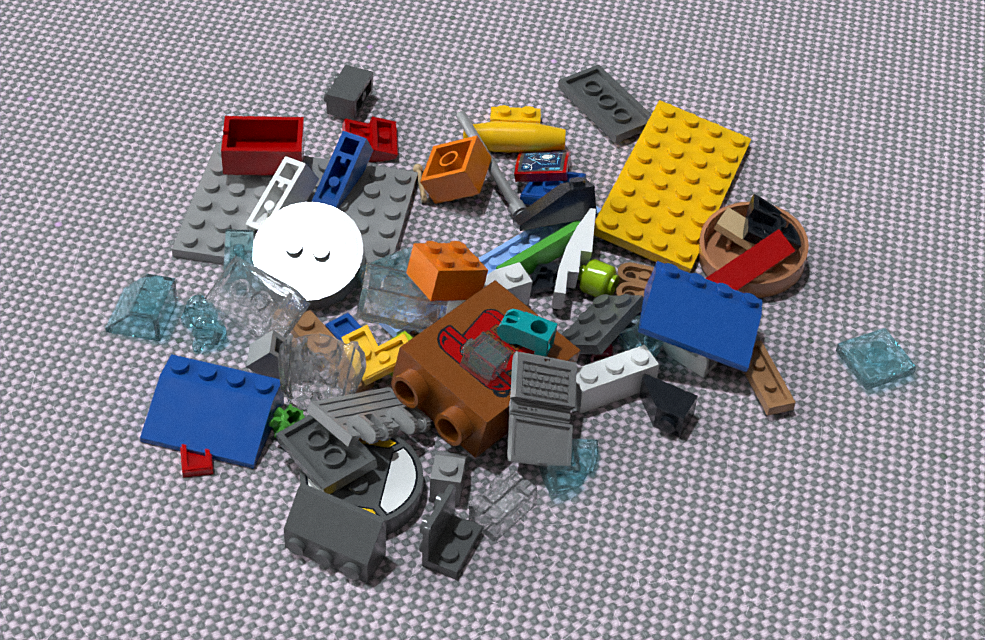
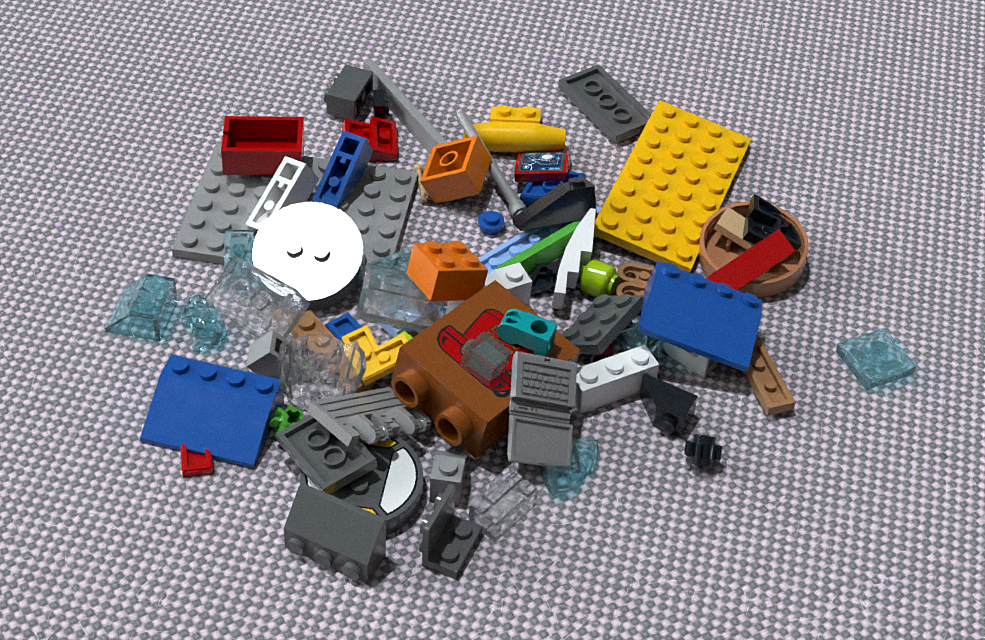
(380, 106): none -> black plate
(404, 109): none -> light grey tile
(491, 222): none -> blue plate
(703, 450): none -> black gear

